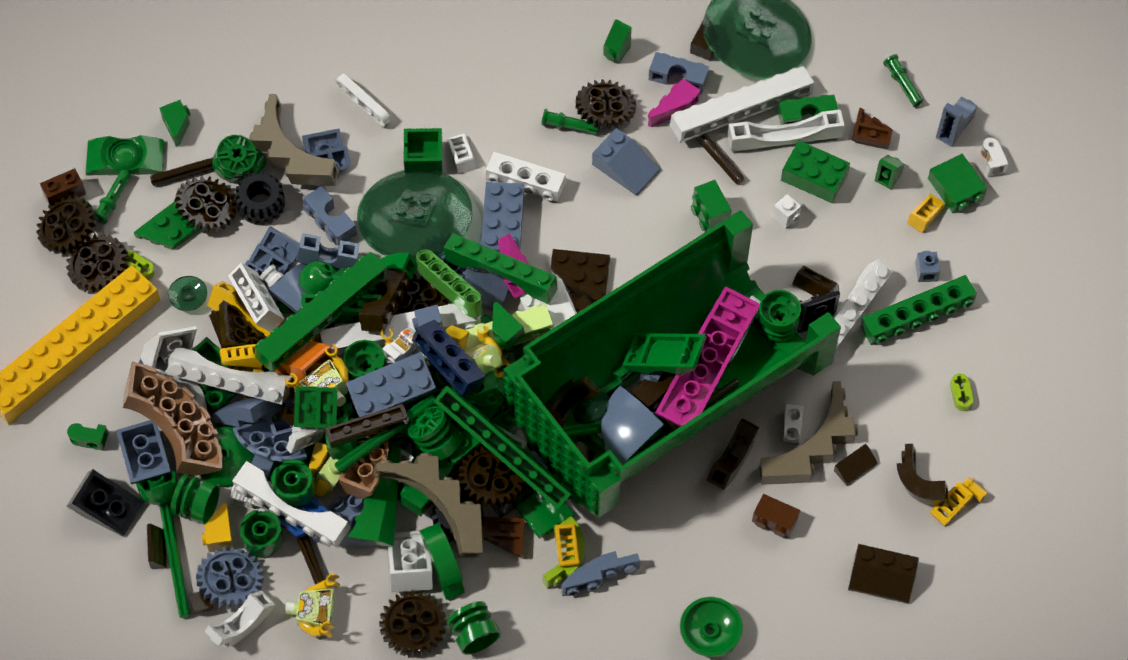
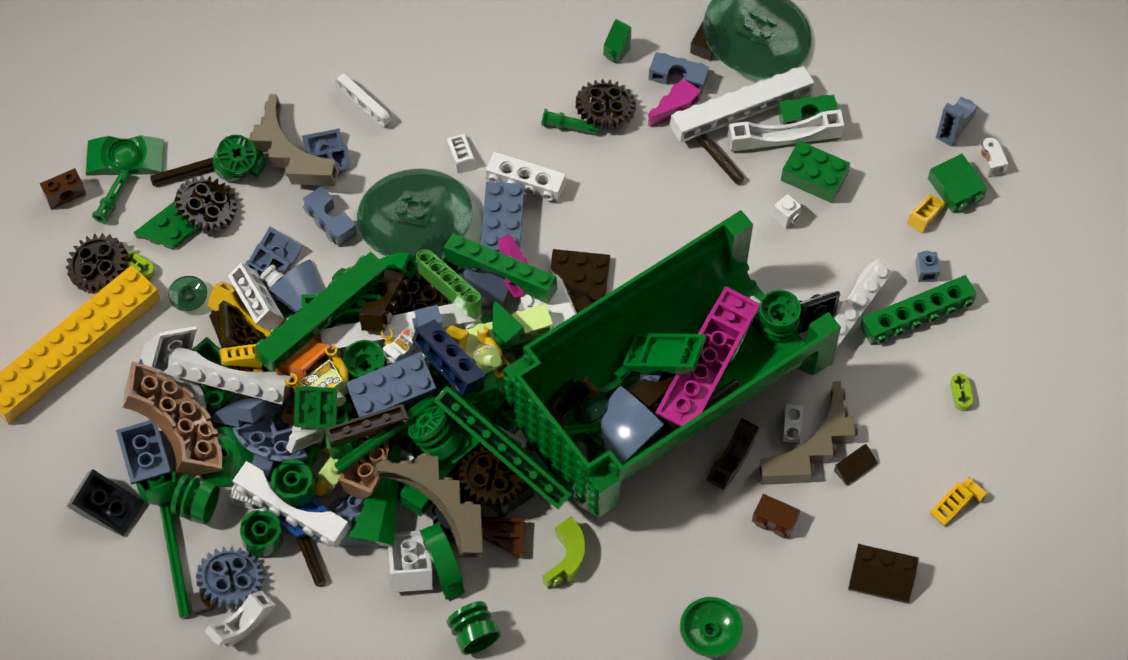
(53, 229): dark brown gear -> none
(88, 437): green leg -> none
(156, 547): dark brown slope -> none
(176, 120): green slope -> none
(218, 530): yellow slope -> none
(264, 210): black tyre -> none
(315, 607): torso -> none
(316, 276): green cylinder -> none
(319, 458): yellow slope -> none
(340, 257): sand blue arch -> none
(422, 608): dark brown gear -> none
(423, 149): green piece -> none
(542, 515): green slope -> none
(566, 528): yellow slope -> none
(591, 573): sand blue slope -> none
(624, 162): sand blue slope -> none
(709, 205): green piece -> none
(813, 282): dark brown slope -> none
(871, 131): reddish brown wing -> none
(889, 171): green slope -> none
(899, 74): green pin -> none
(927, 492): dark brown arch -> none

